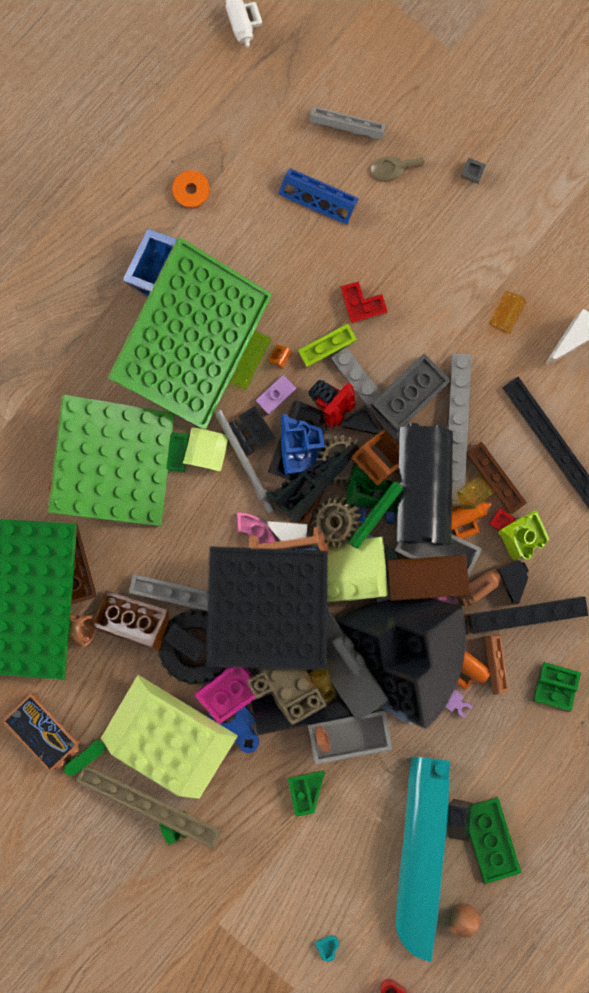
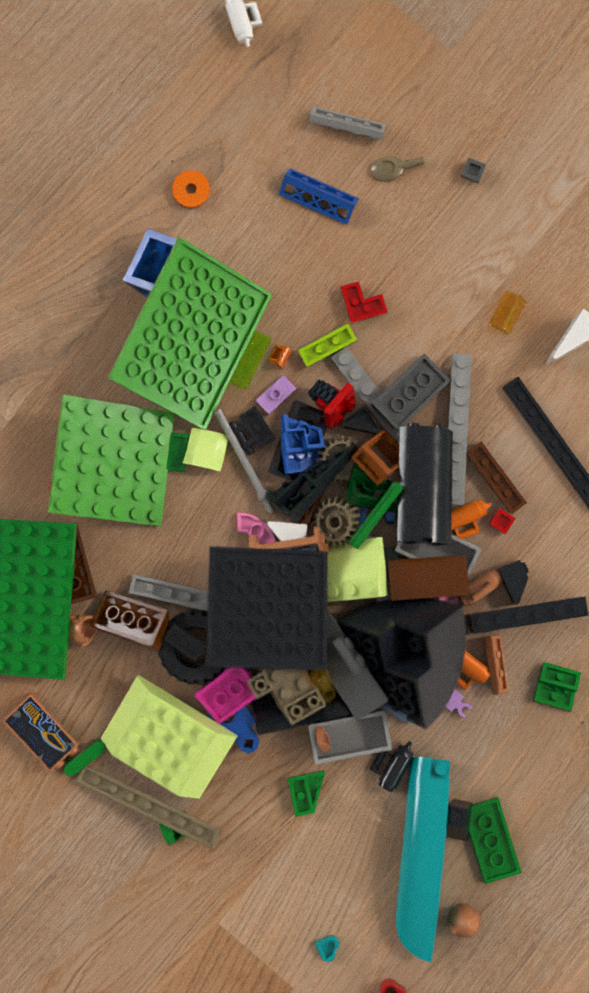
(395, 768): none -> black piece
(474, 493): clear yellow slope -> none
(524, 536): lime slope -> none

